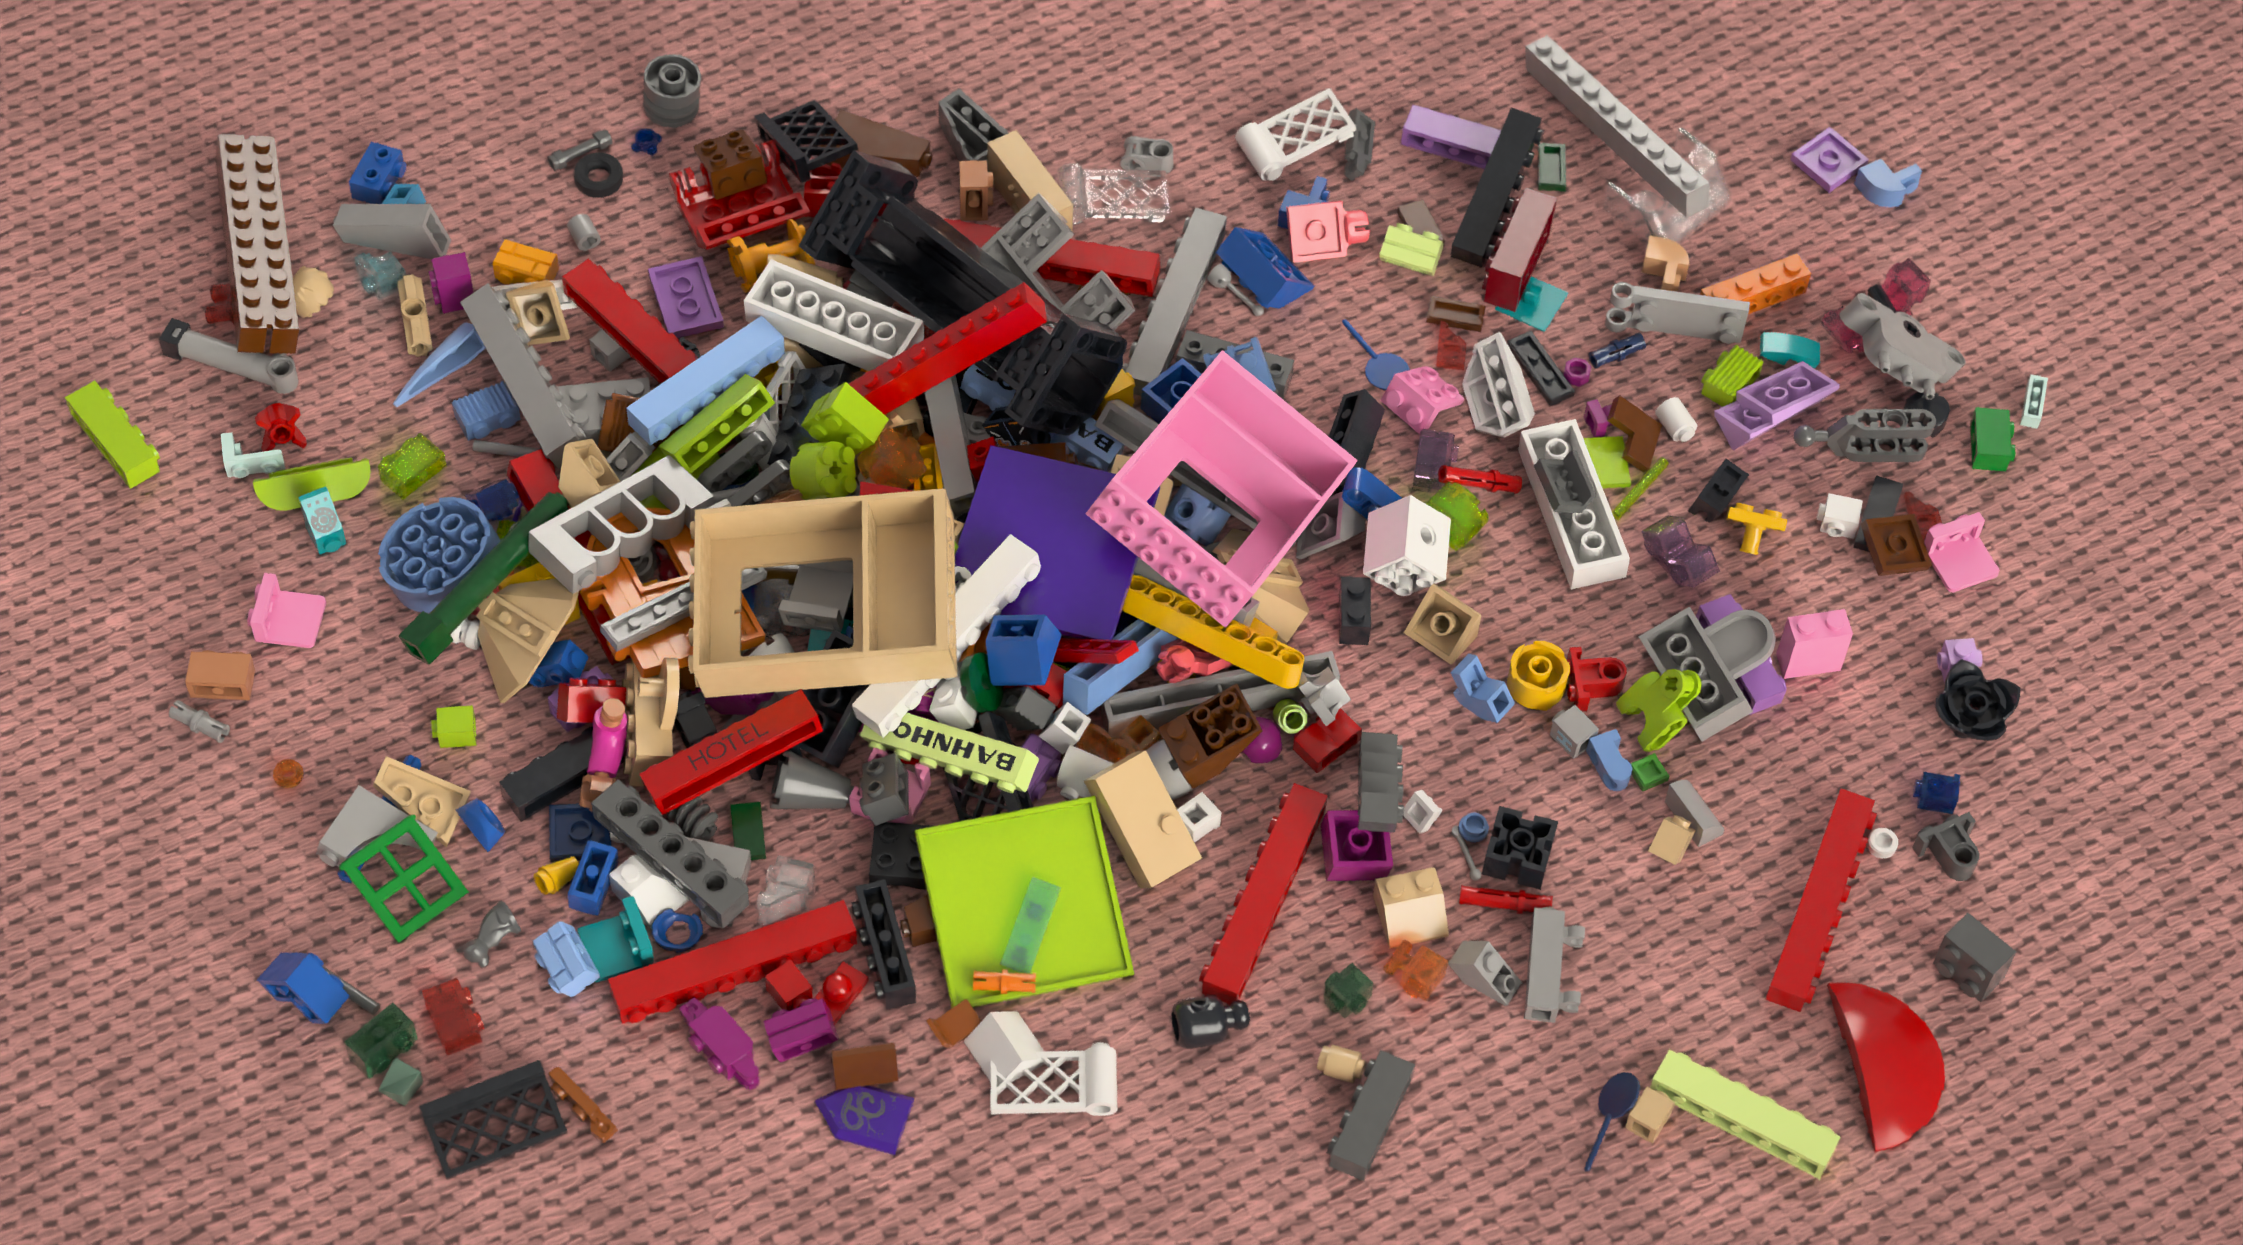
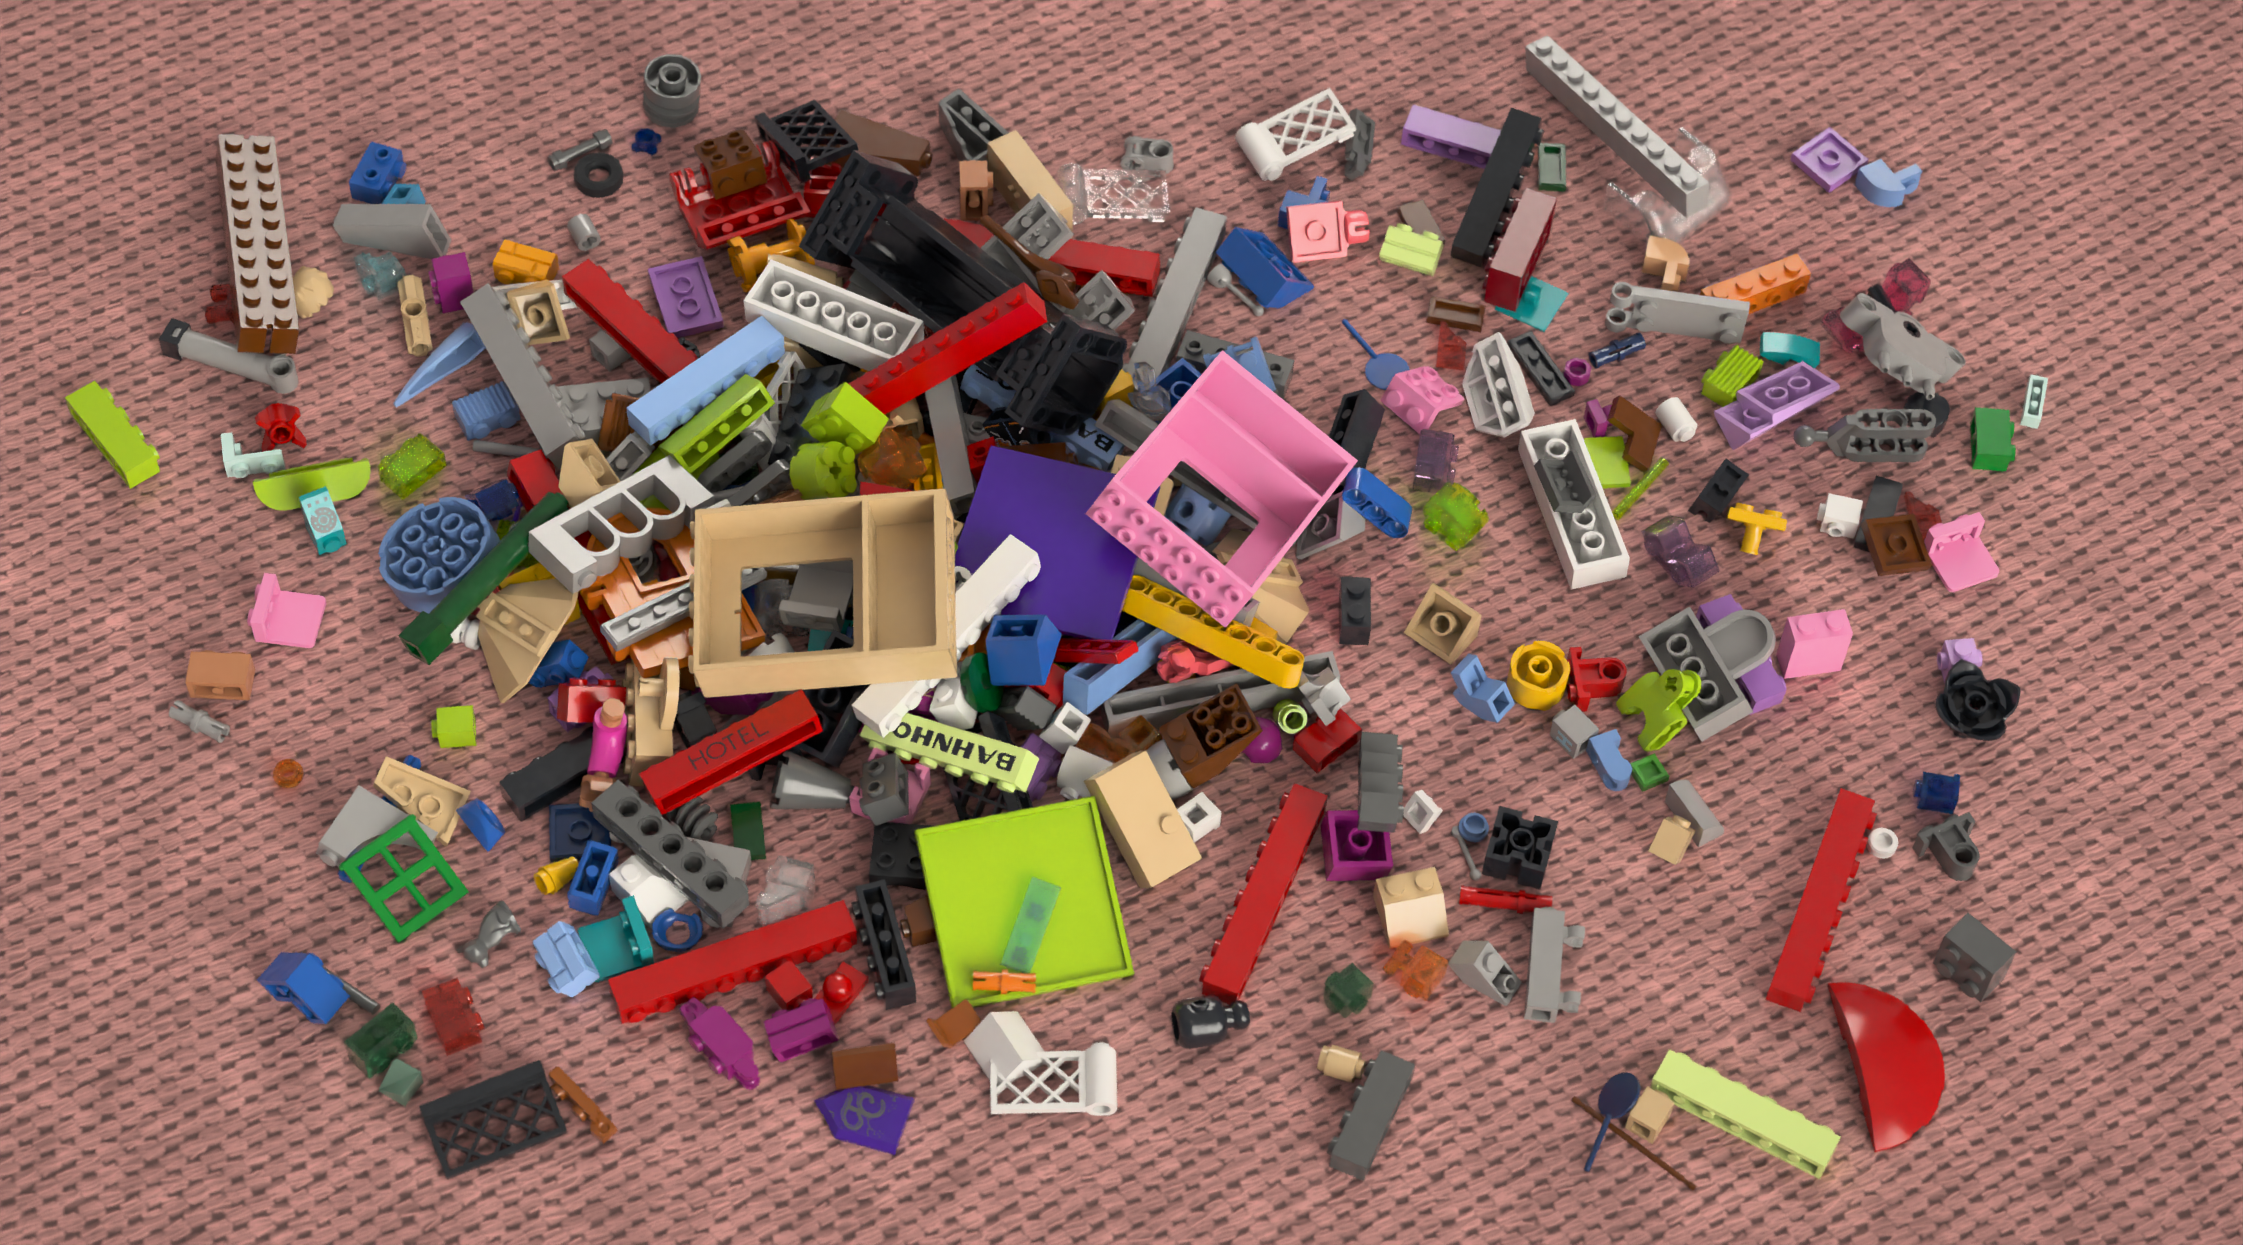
(1053, 279): none -> reddish brown animal
(1149, 399): none -> clear brick
(1406, 546): white brick -> none
(1490, 480): red pin -> none
(1635, 1144): none -> reddish brown piece

